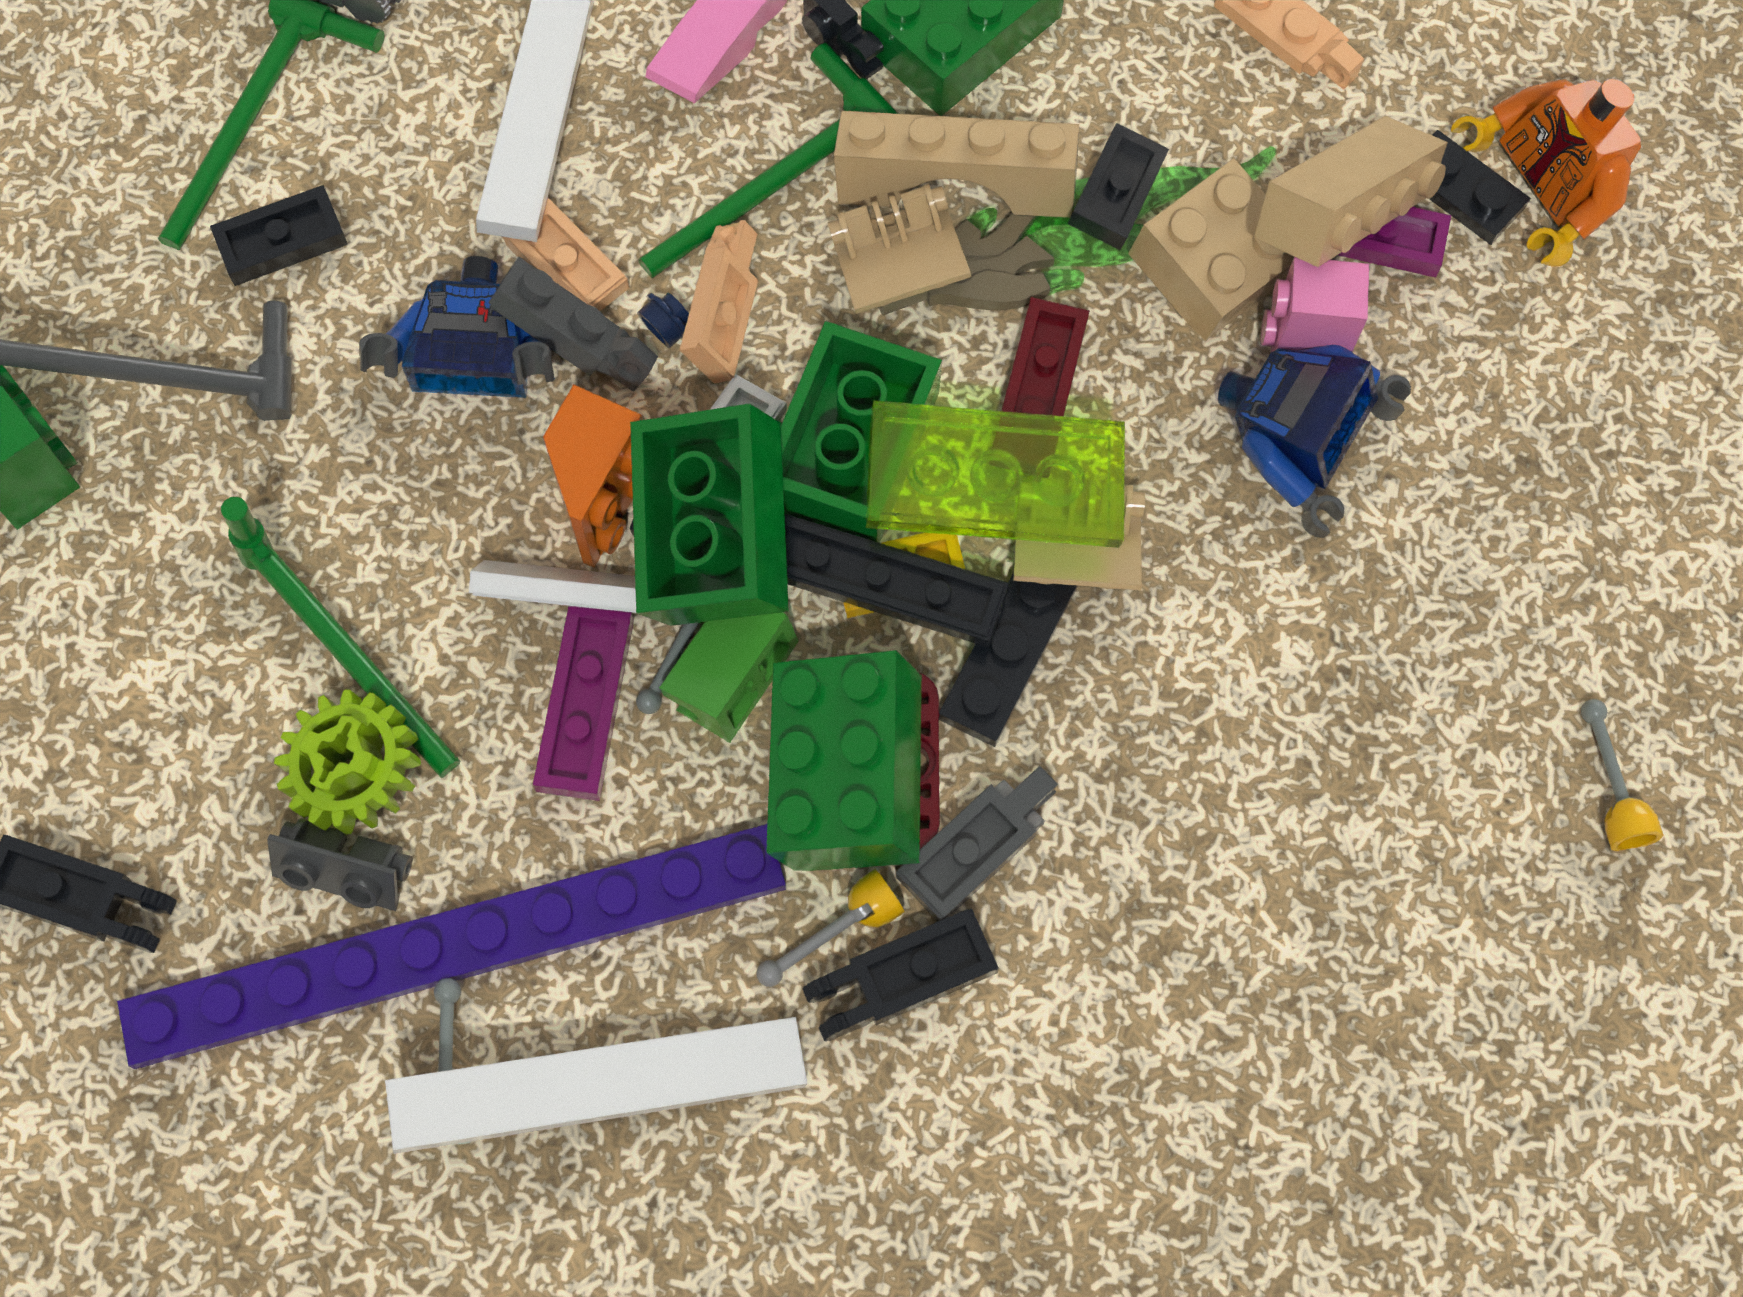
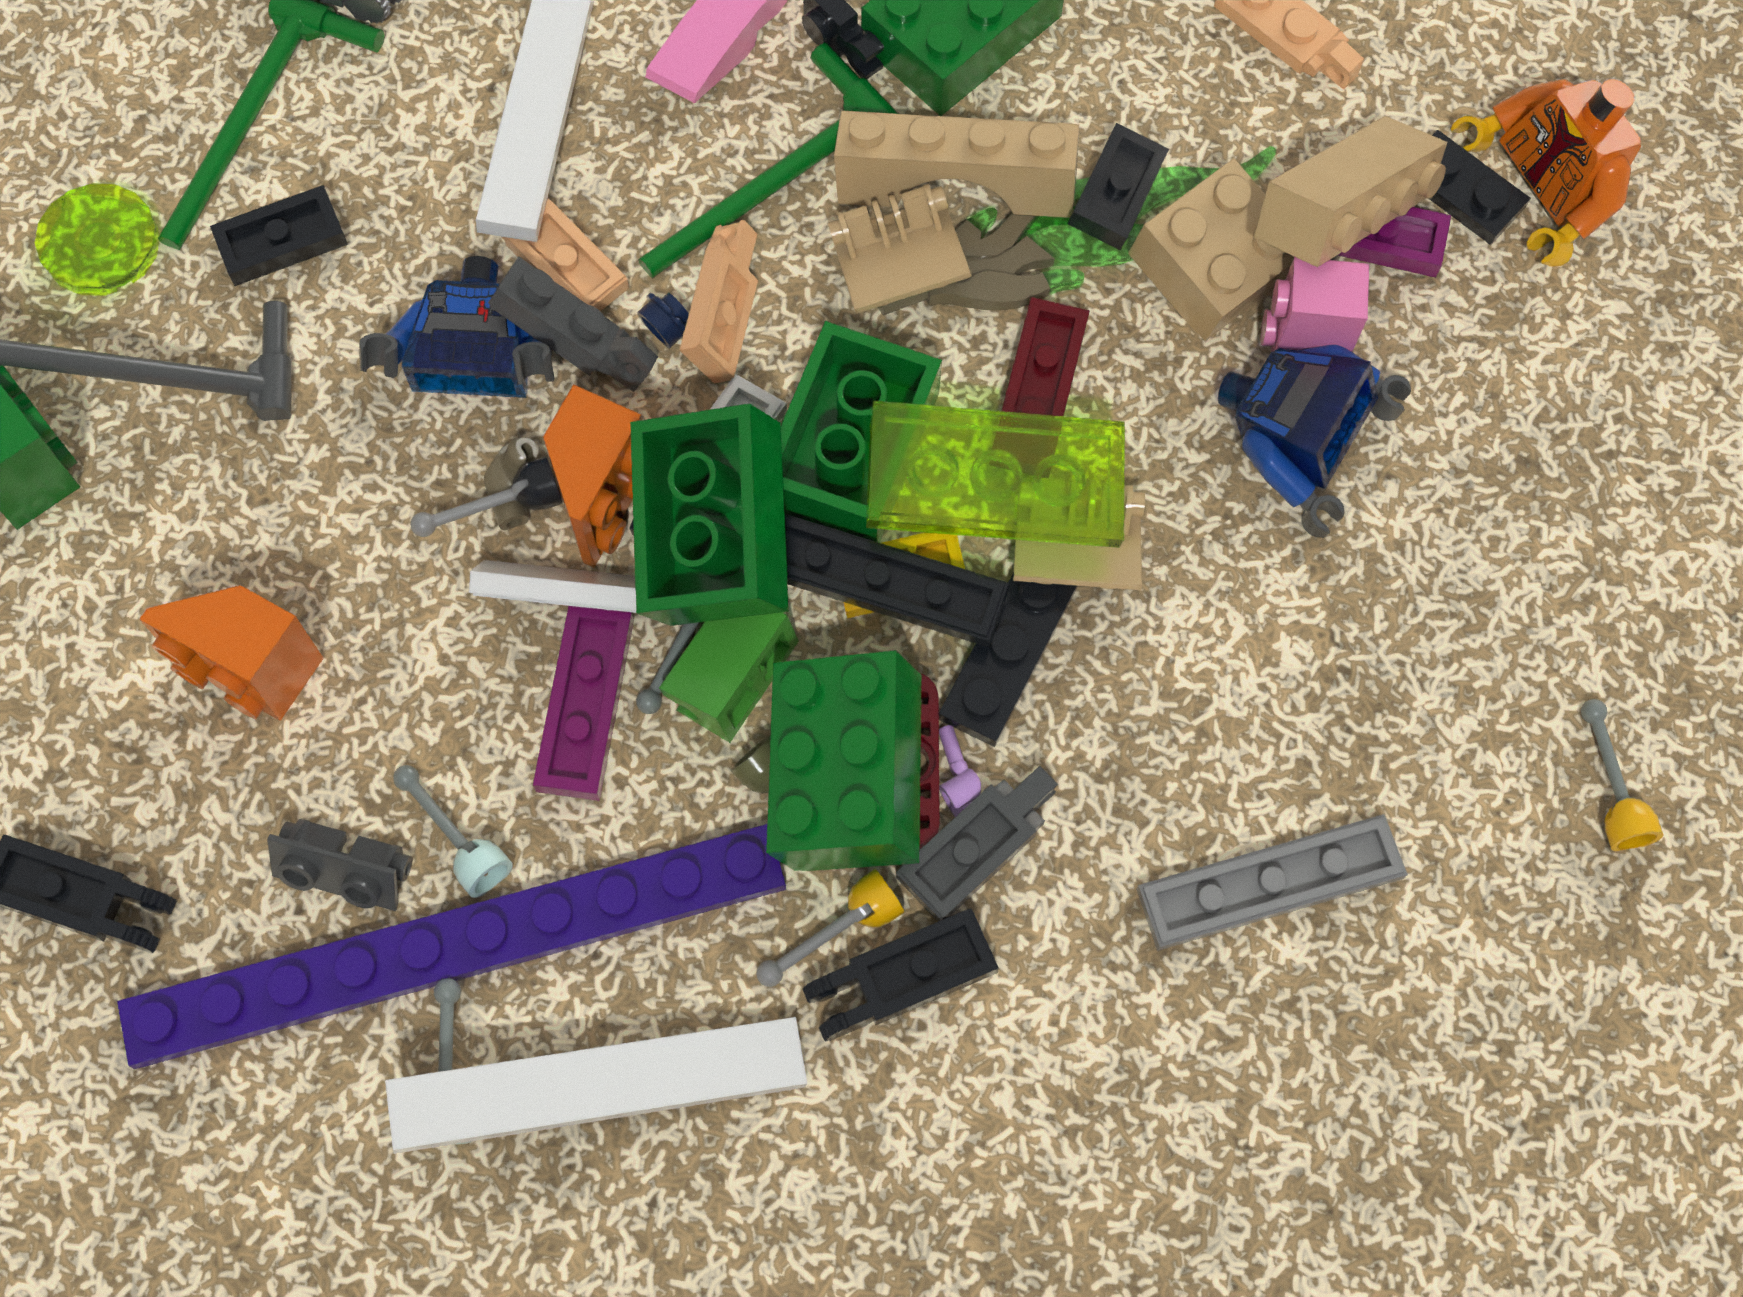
(97, 239): none -> clear neon green tile
(238, 645): none -> orange slope
(257, 553): green bar -> none
(341, 788): lime gear -> none
(473, 857): none -> hinge
(500, 478): none -> dark tan arm
(532, 487): none -> hinge
(754, 767): none -> olive hinge
(965, 784): none -> lavender hand
(1271, 882): none -> light grey tile

